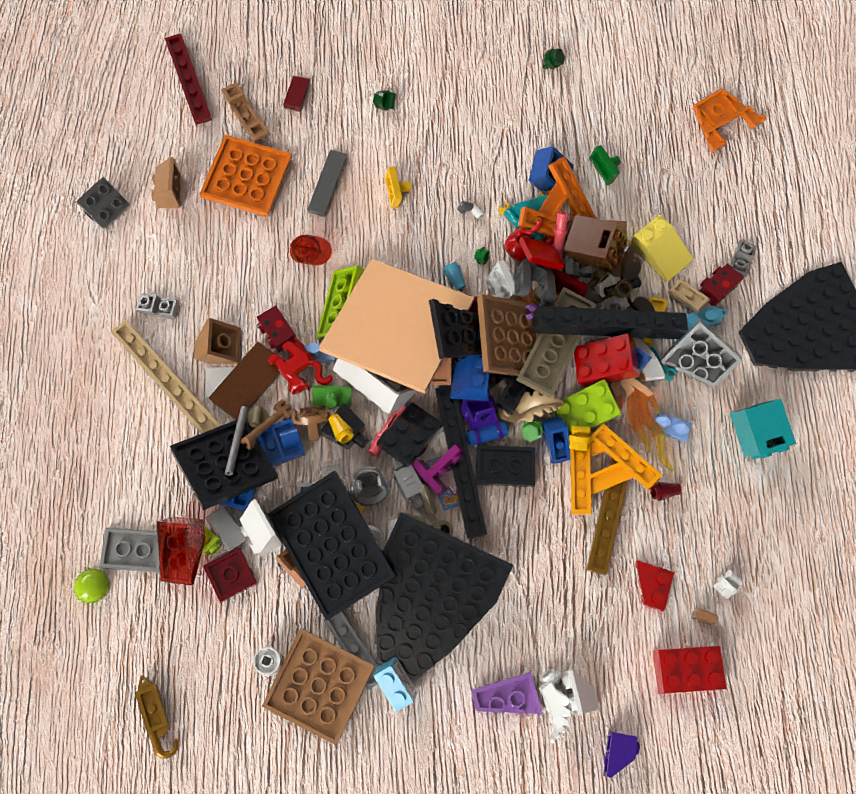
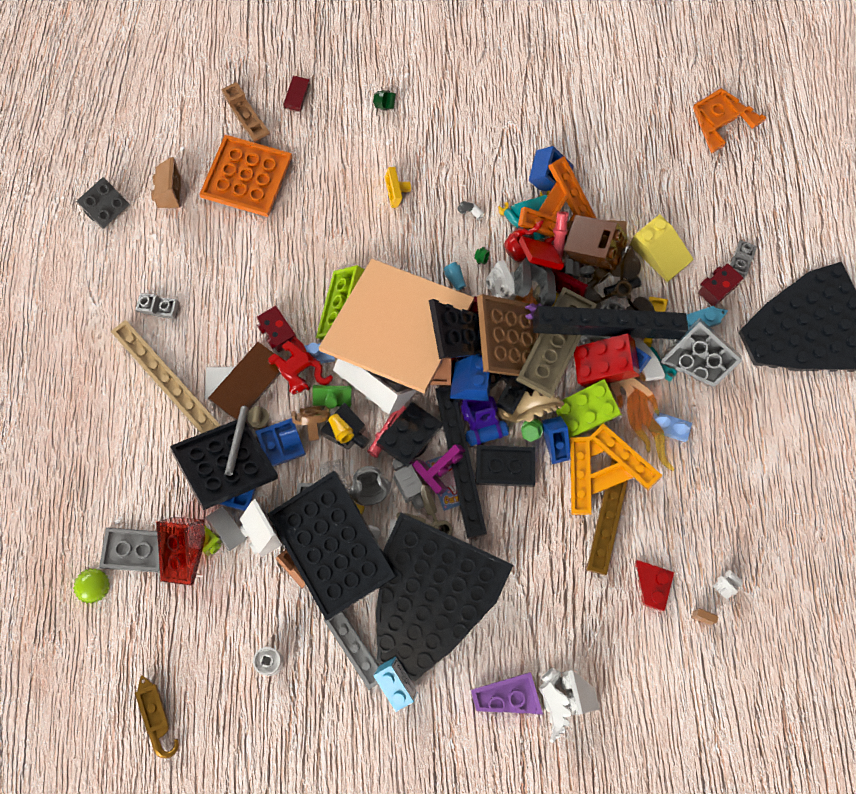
(188, 79): dark red plate -> none
(218, 343): medium nougat slope -> none
(230, 574): dark red tile -> none
(280, 412): medium nougat hinge -> none
(310, 250): clear red piece -> none
(318, 686): medium nougat plate -> none
(327, 183): dark grey tile -> none
(553, 58): dark green piece -> none
(579, 438): yellow piece -> none
(605, 165): green tile -> none
(620, 752): dark purple slope -> none
(664, 490): dark red cone -> none
(688, 296): tan plate -> none
(689, 669): red brick -> none
(762, 423): teal container -> none

